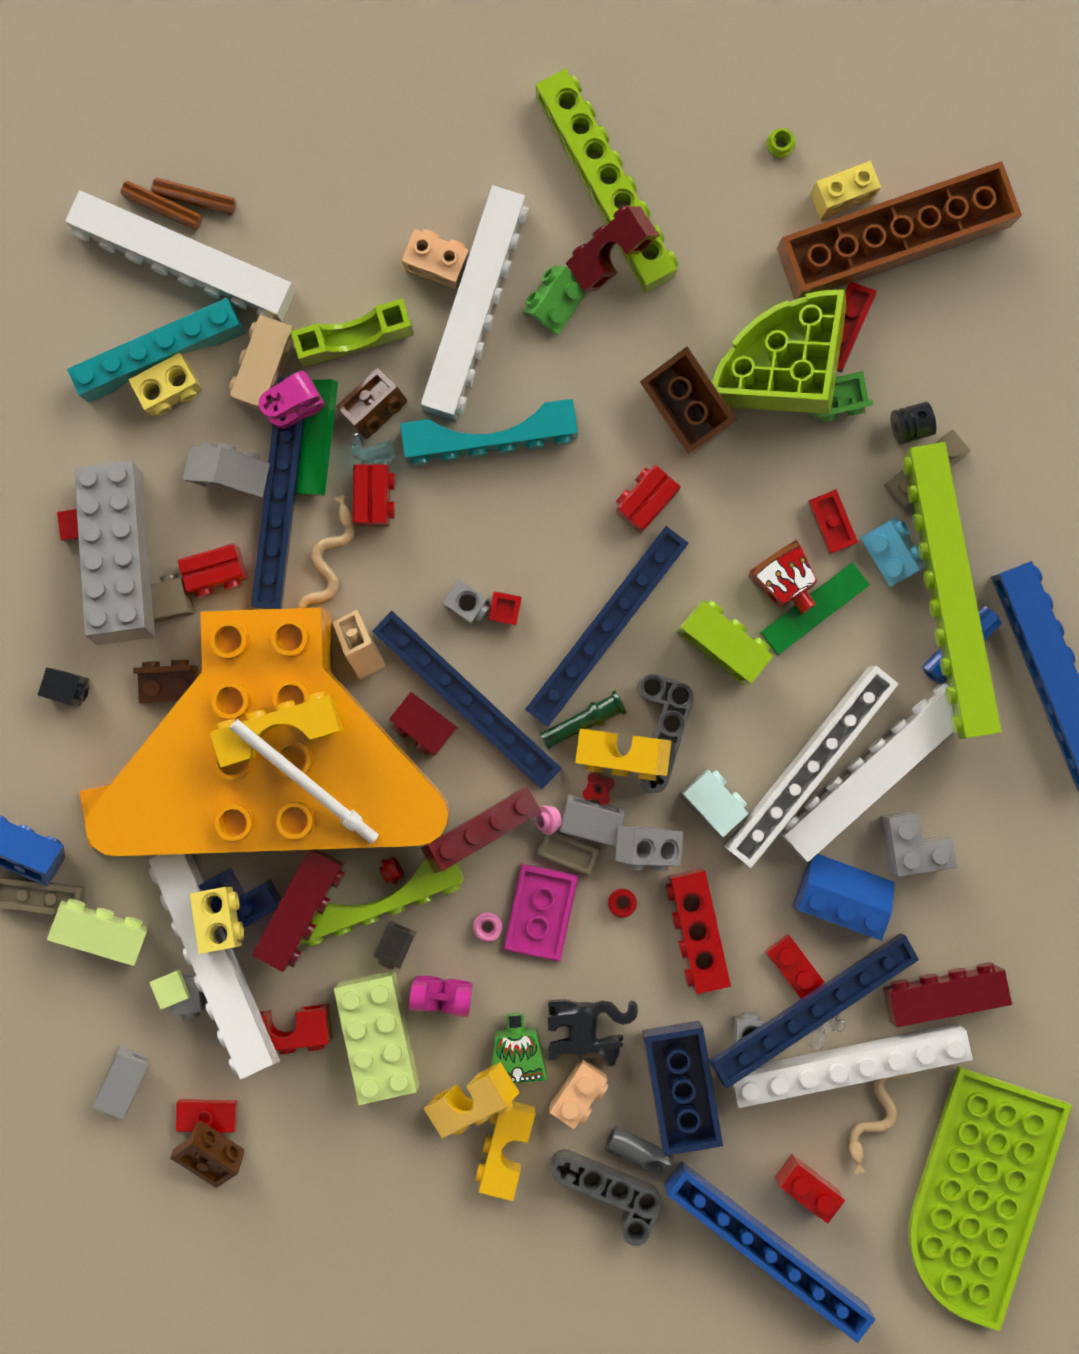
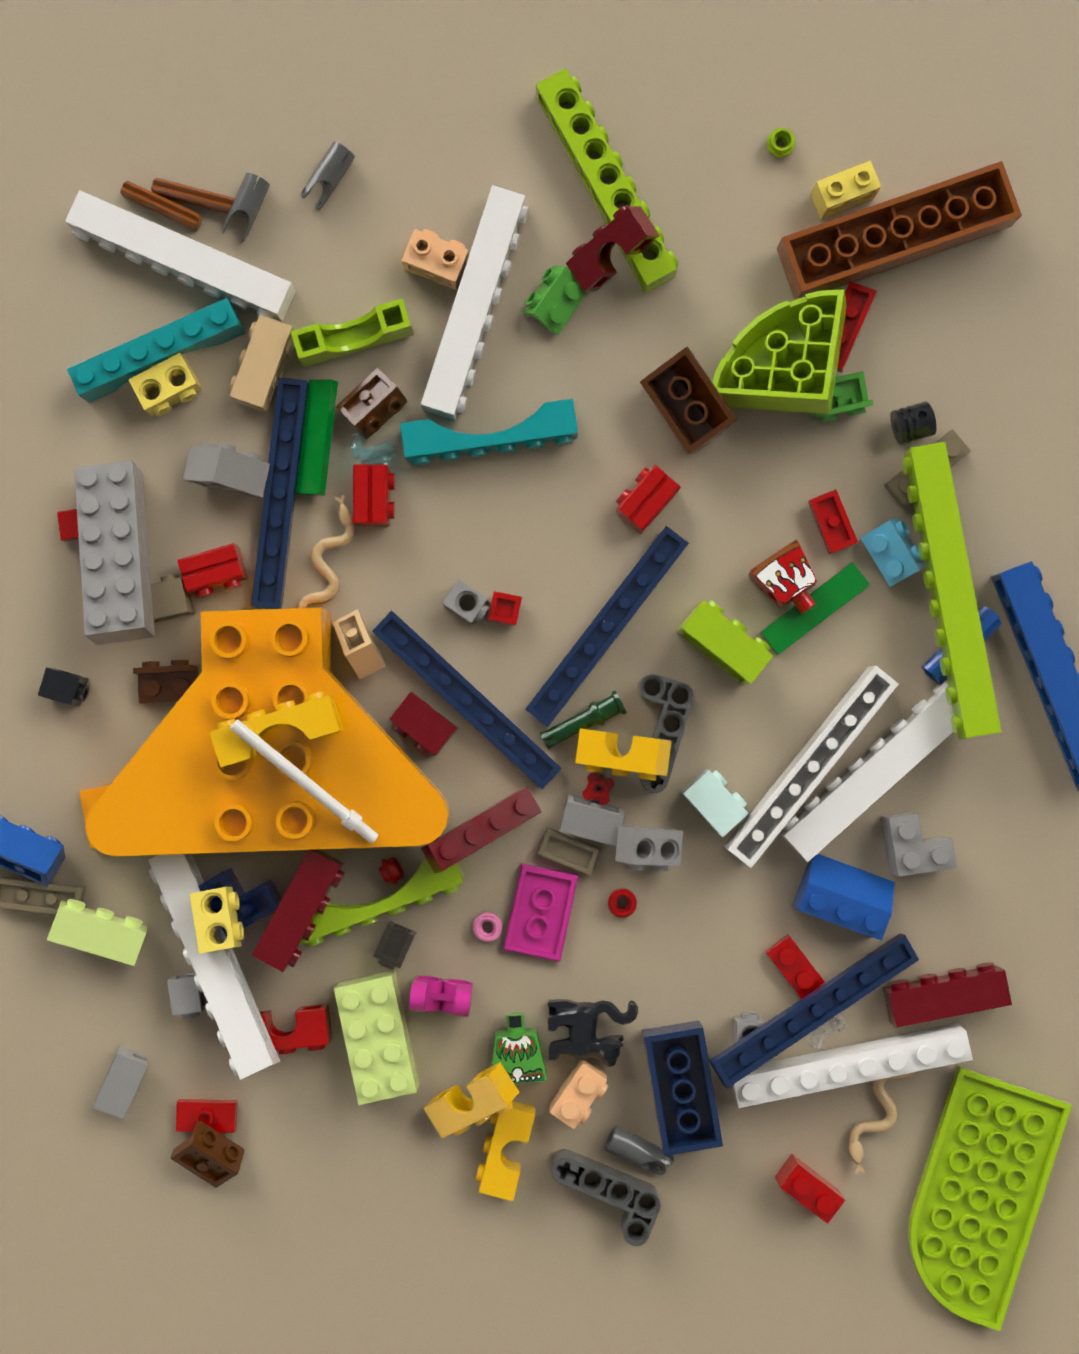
(169, 989): yellowish green tile -> none
(248, 201): none -> dark grey piece
(297, 396): dark pink piece -> none
(329, 172): none -> dark grey piece
(548, 820): bright pink plate -> none
(715, 973): red brick -> none
(769, 1251): blue brick -> none

